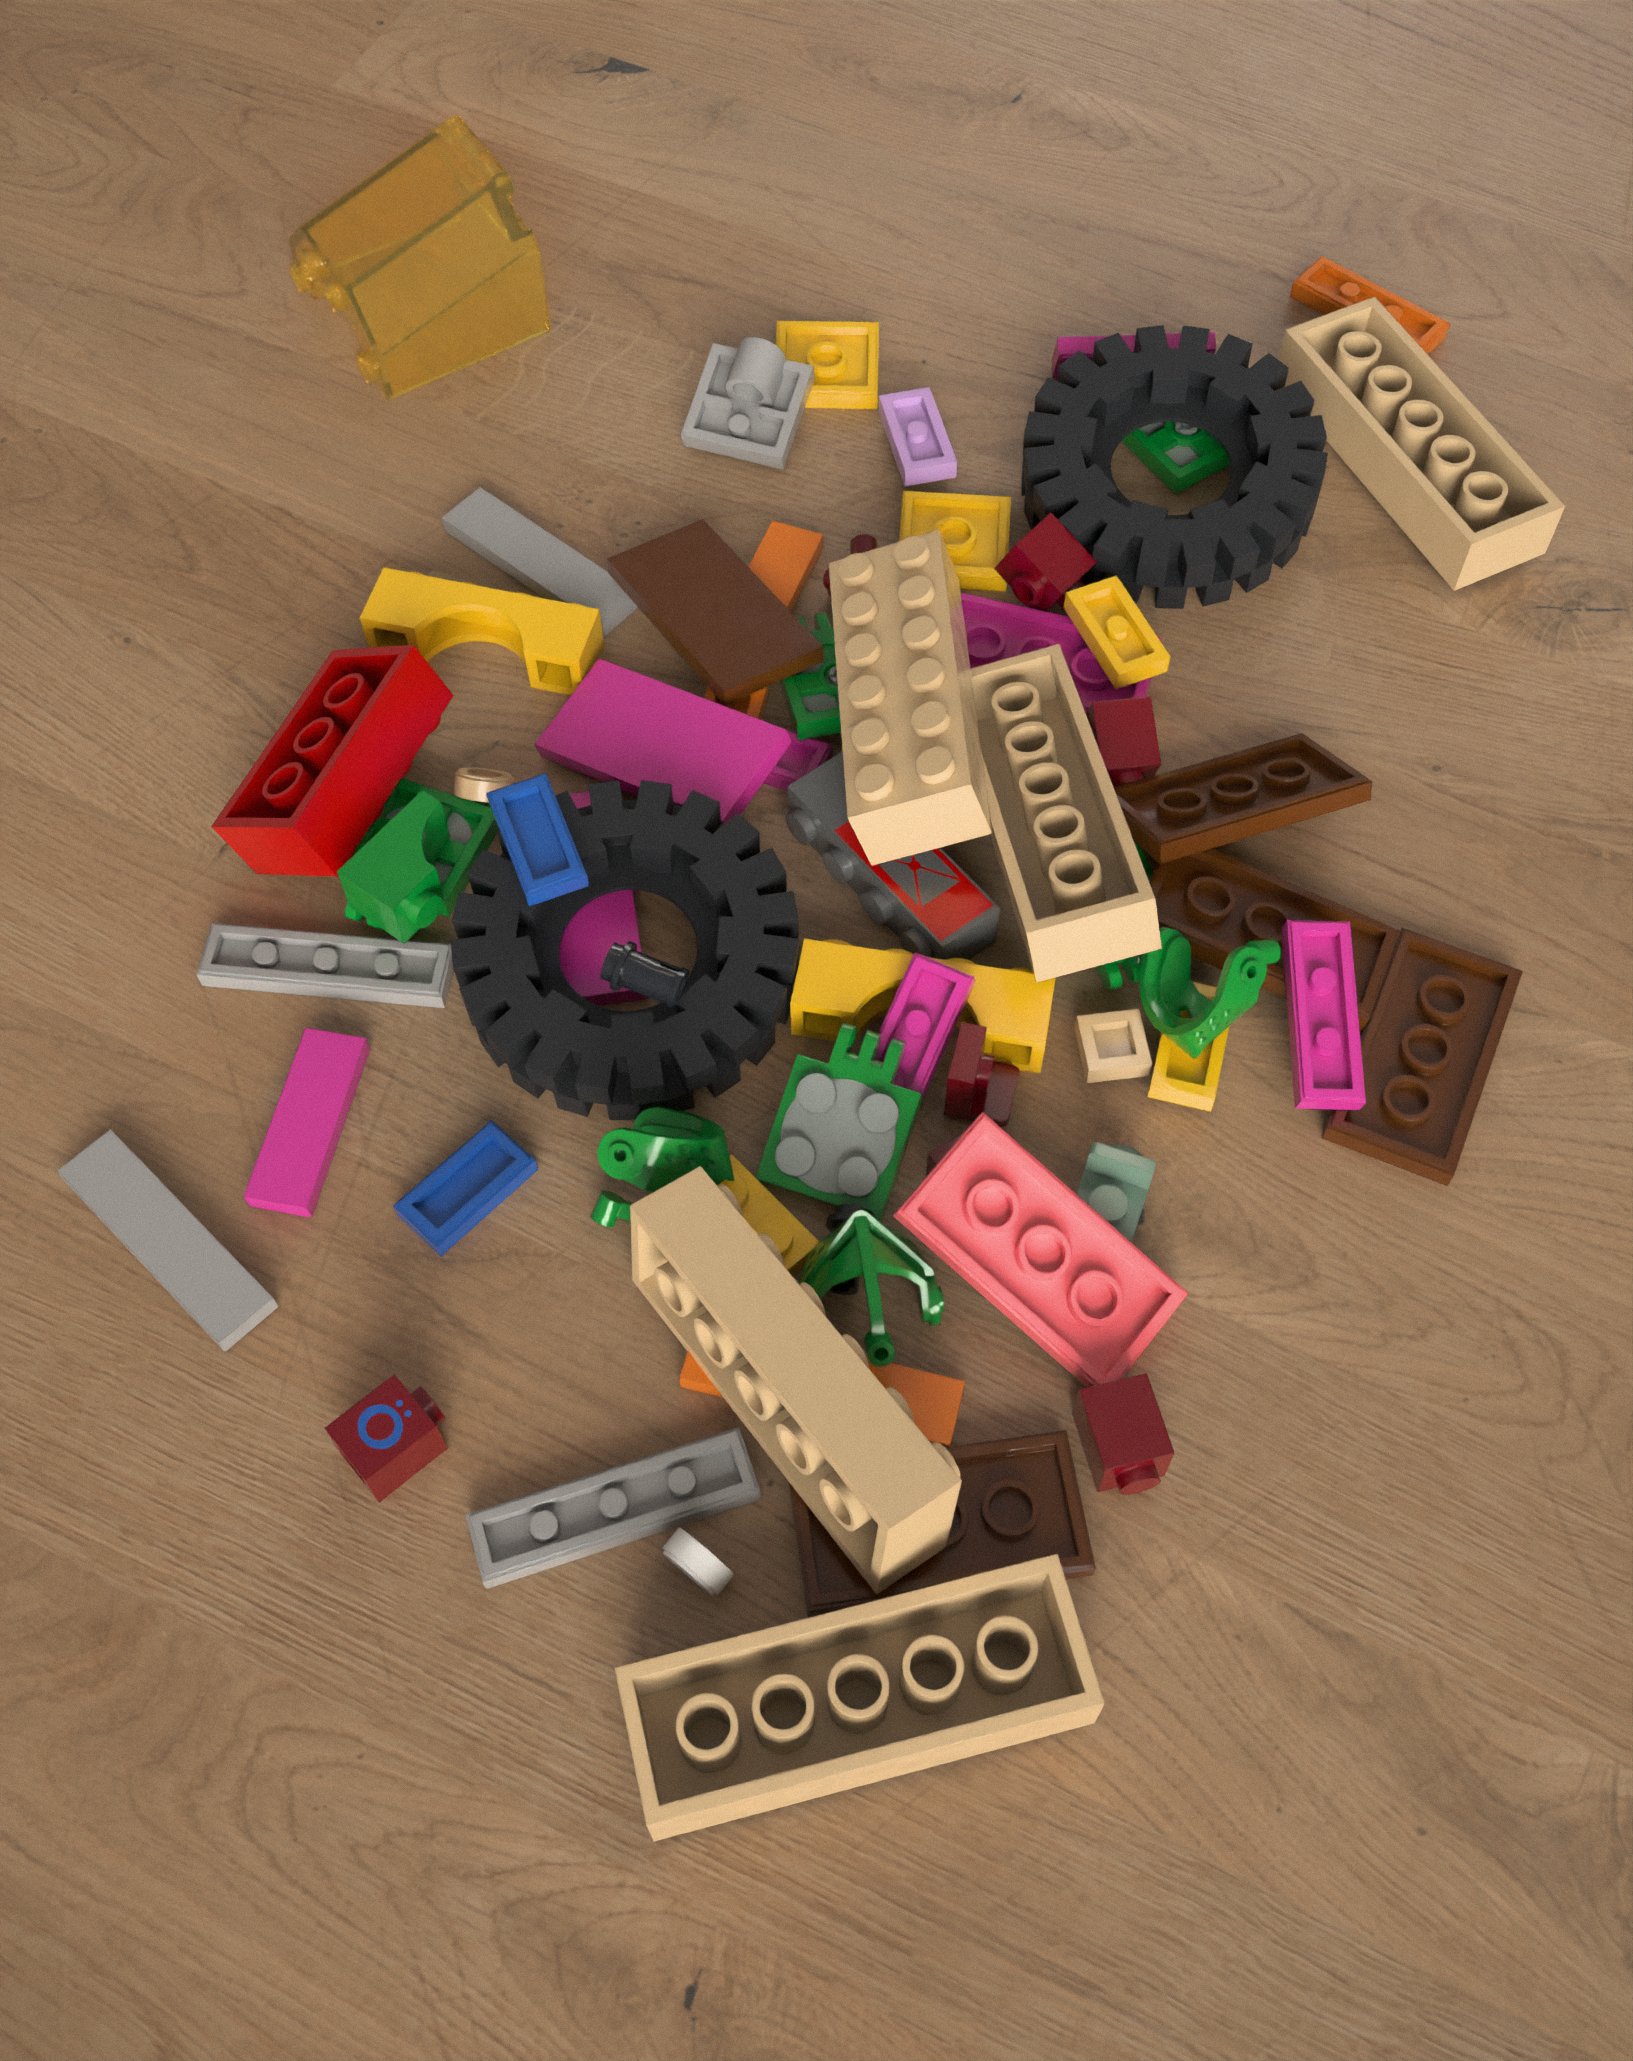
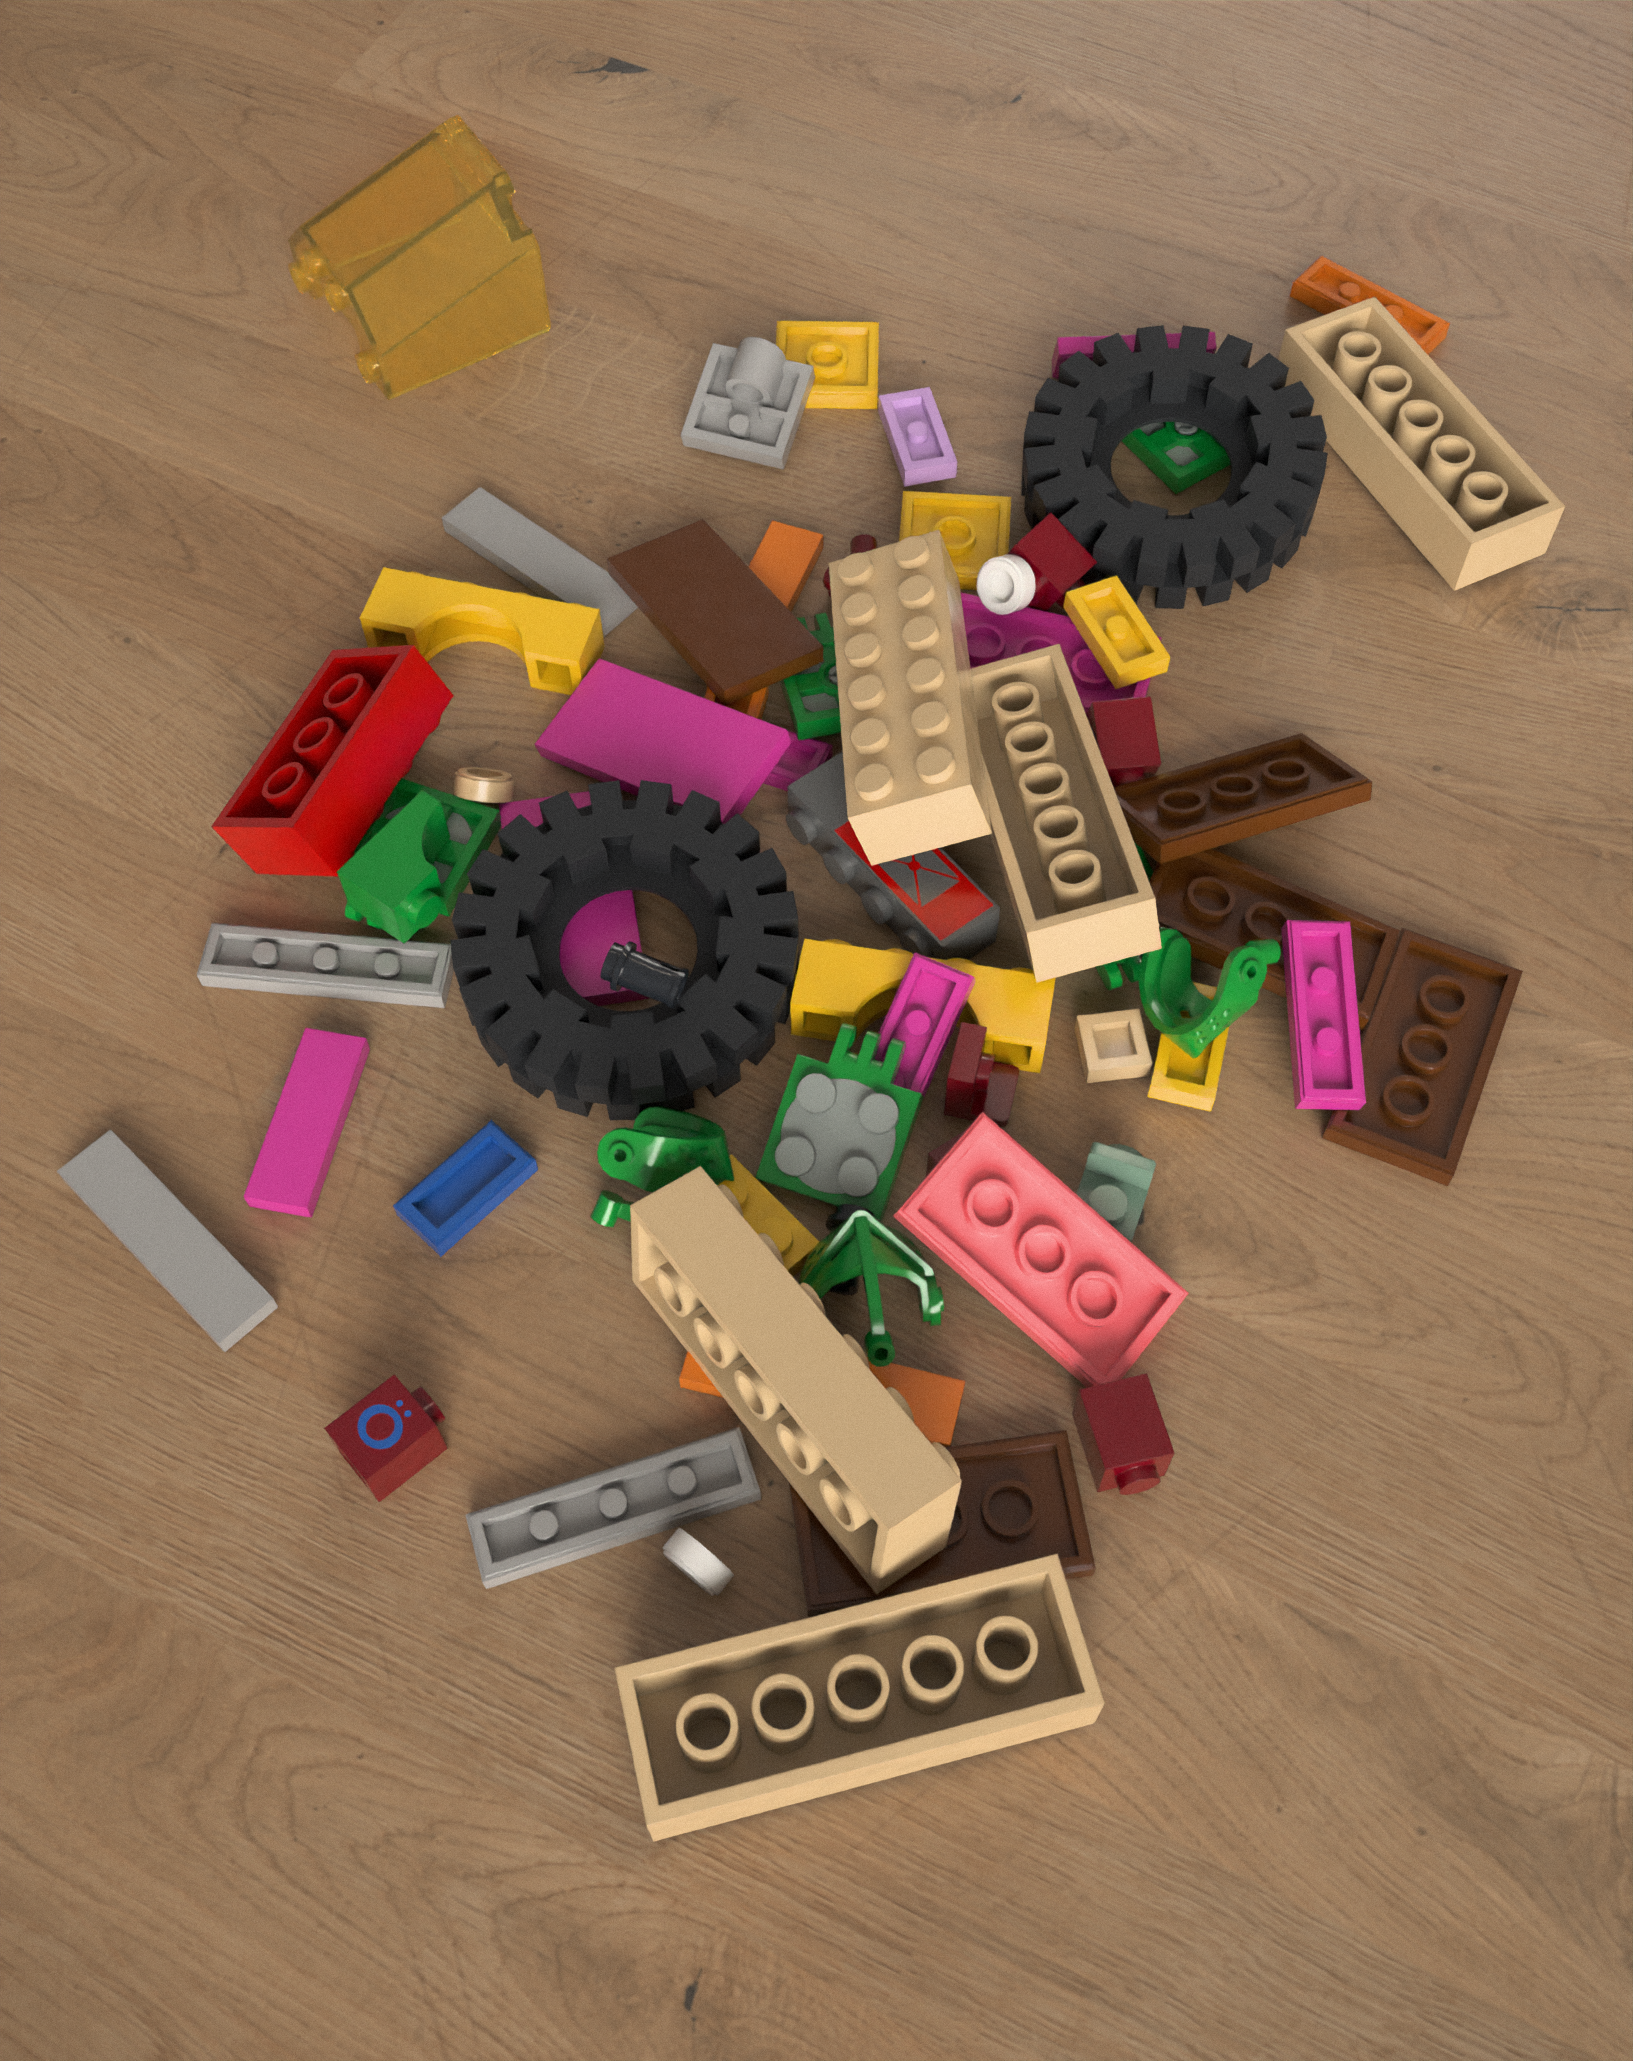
(537, 839): blue tile -> none
(1005, 584): none -> white tile

